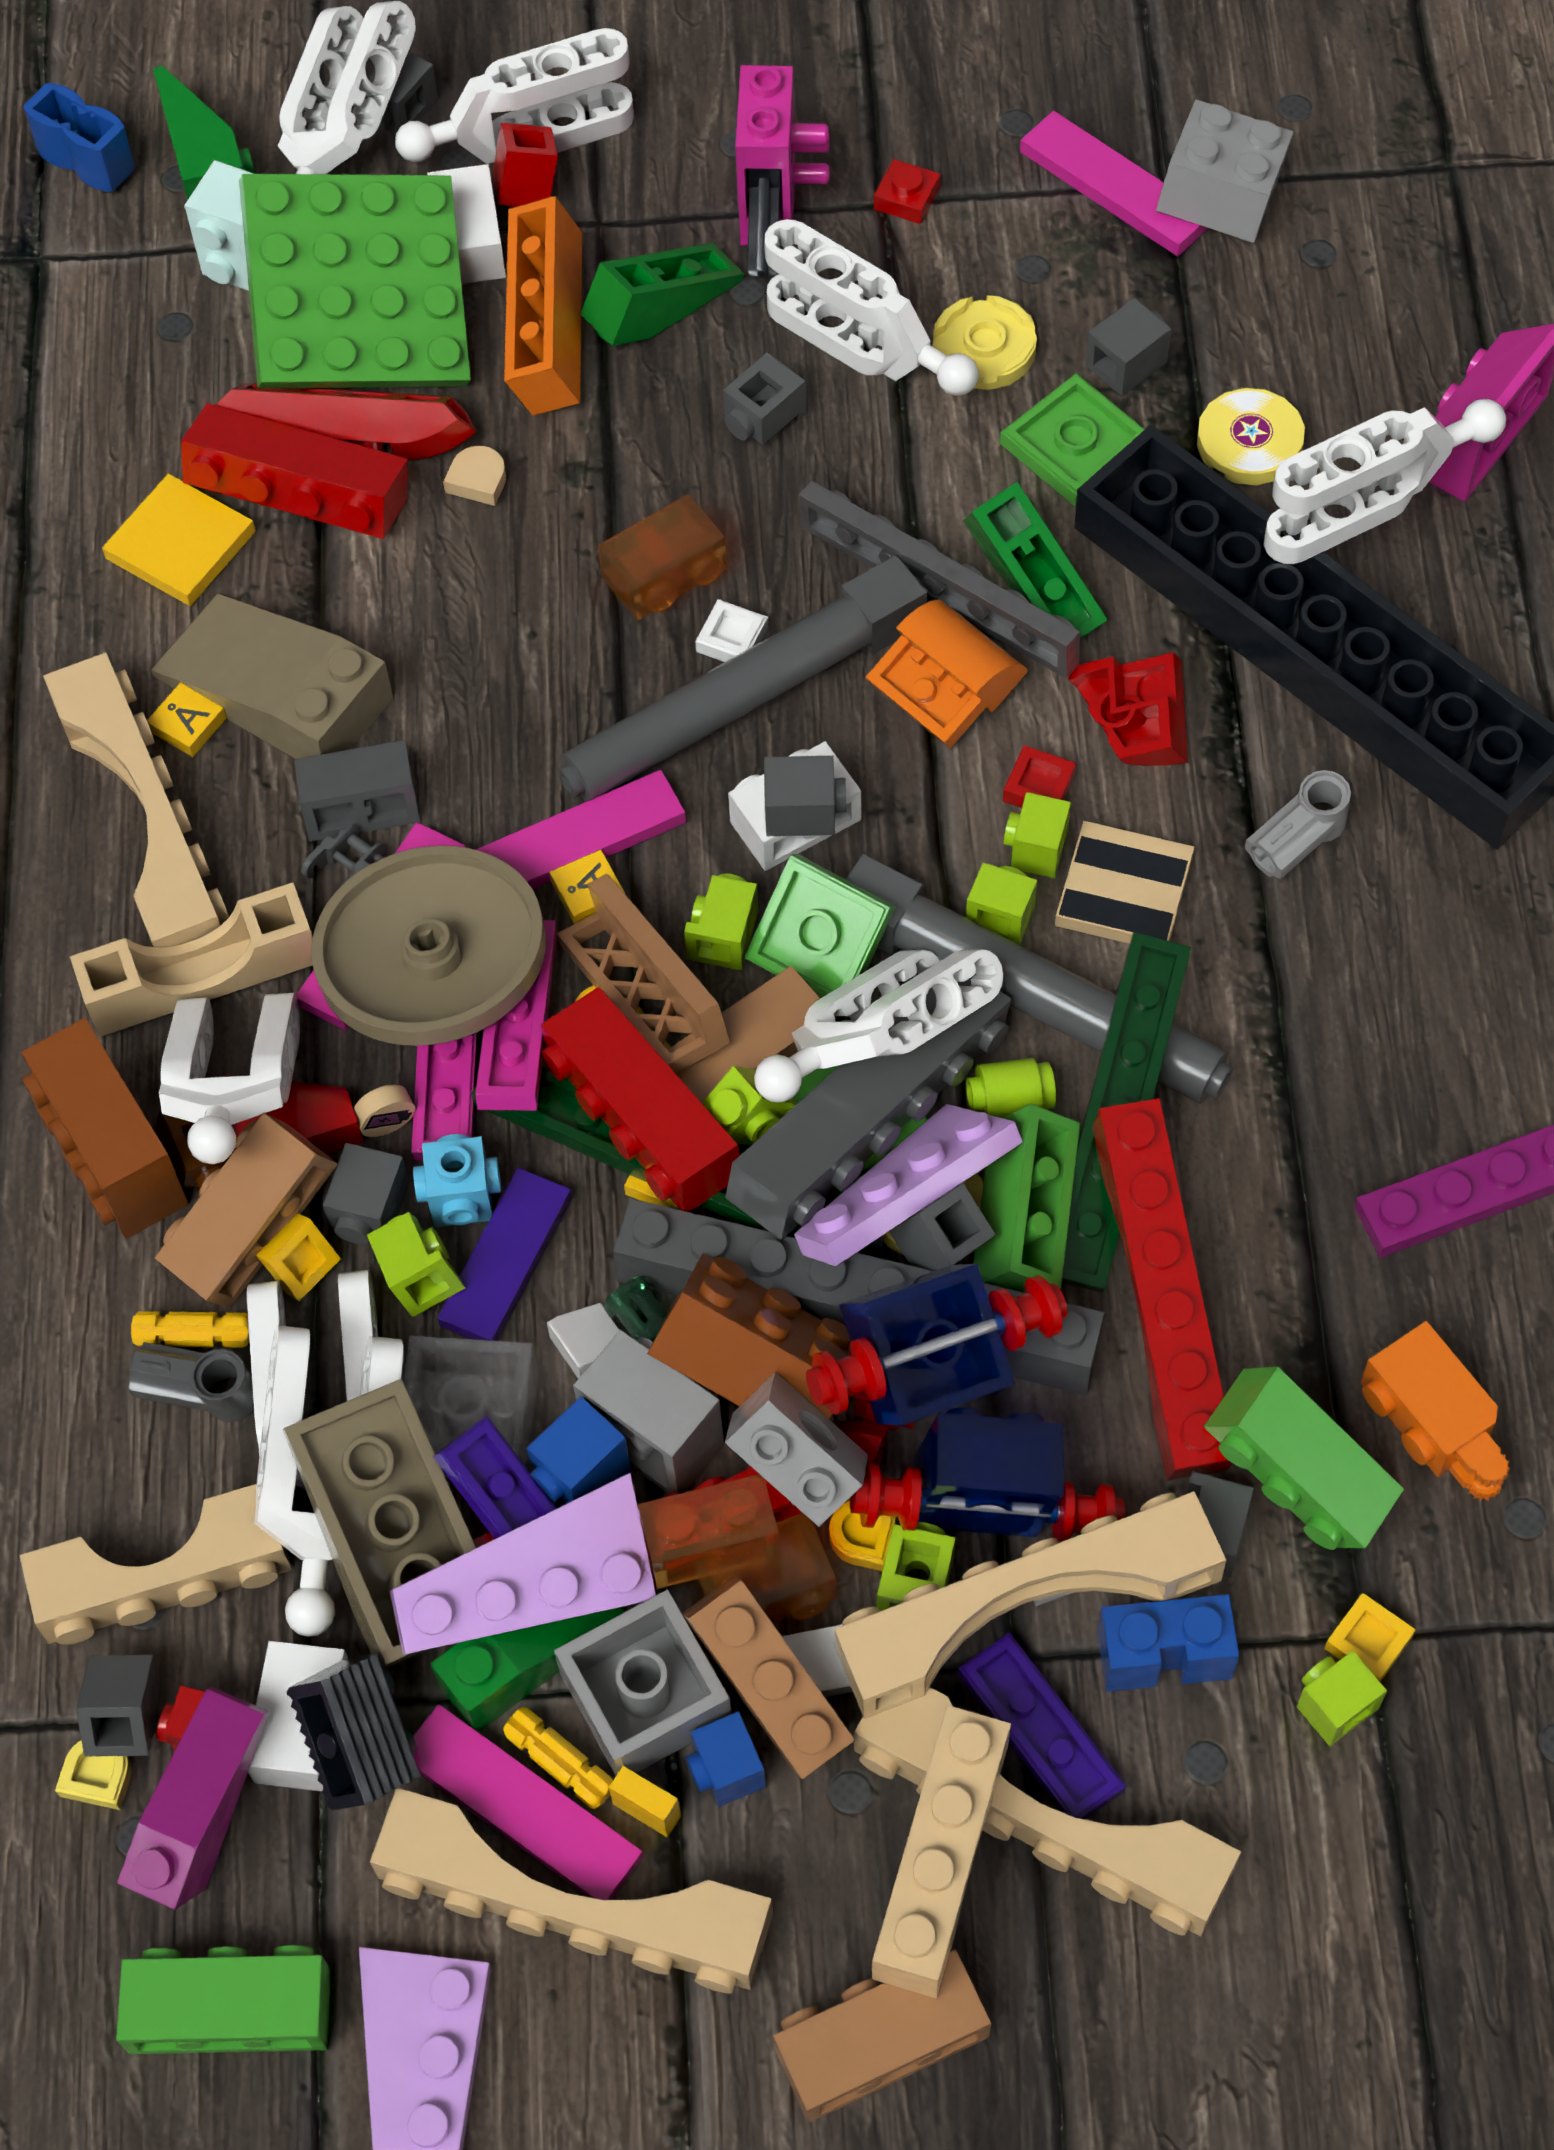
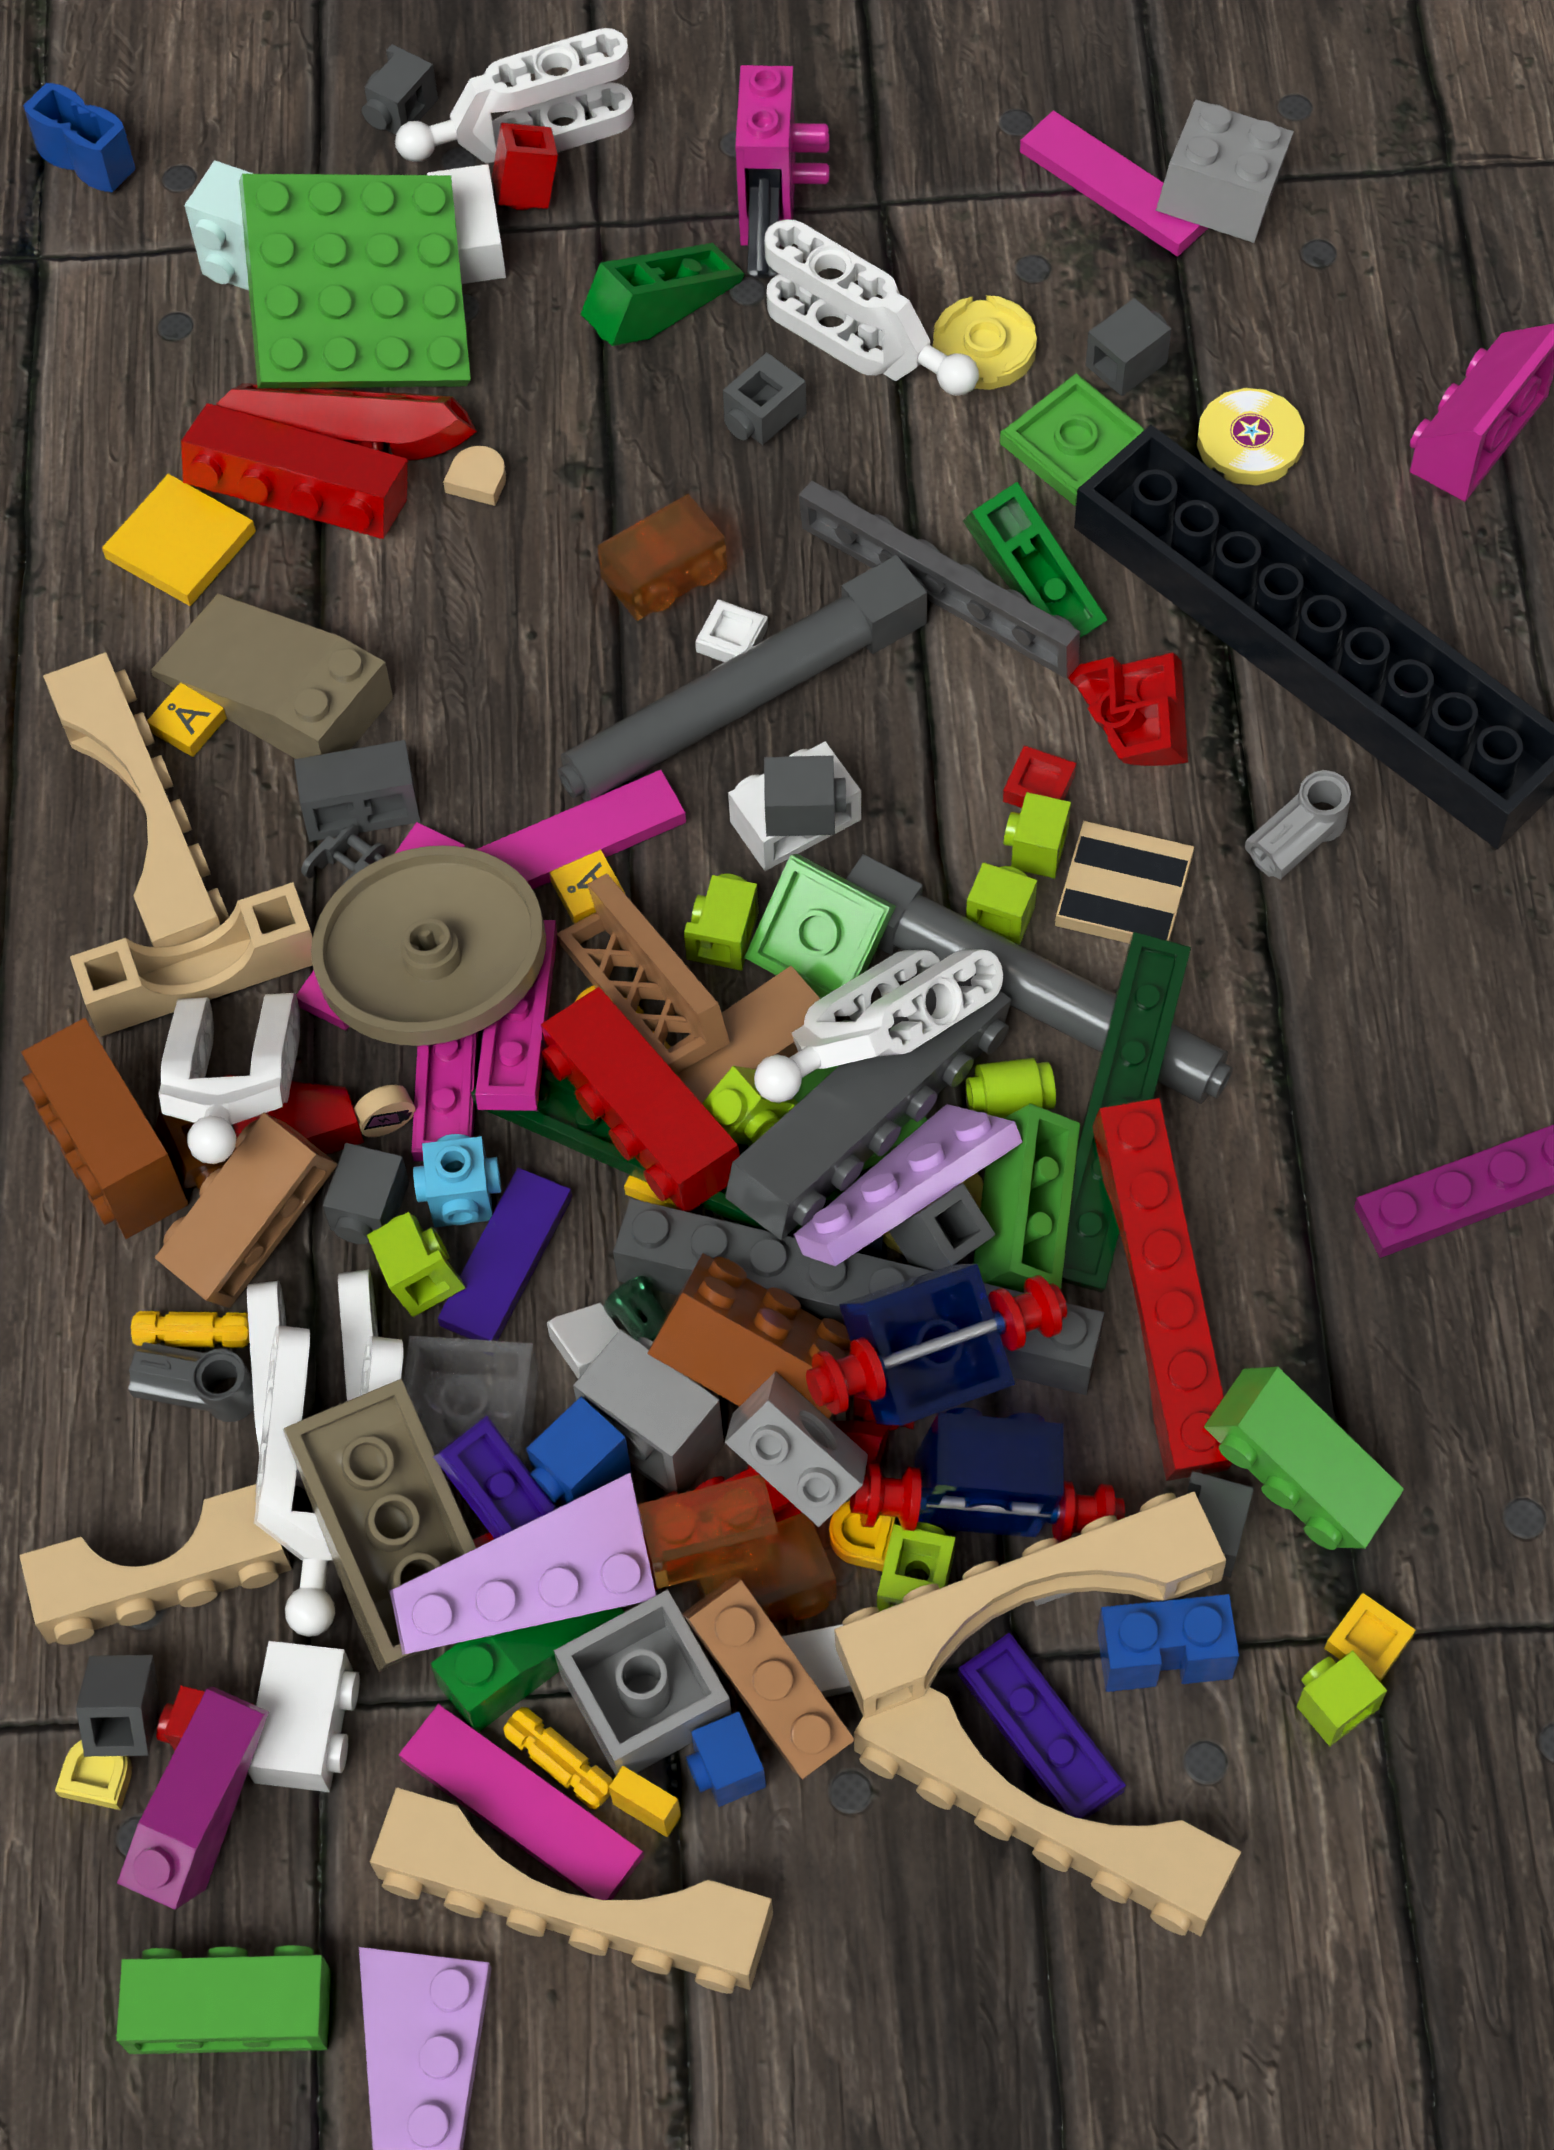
(196, 132): green slope -> none
(298, 1256): yellow tile -> none
(331, 126): white piece -> none
(354, 1731): black brick -> none
(543, 306): orange brick -> none
(876, 2038): medium nougat brick -> none
(907, 191): red plate -> none
(940, 1852): tan arch -> none
(945, 671): orange brick -> none
(1397, 467): white piece -> none
(1437, 1409): orange hinge -> none

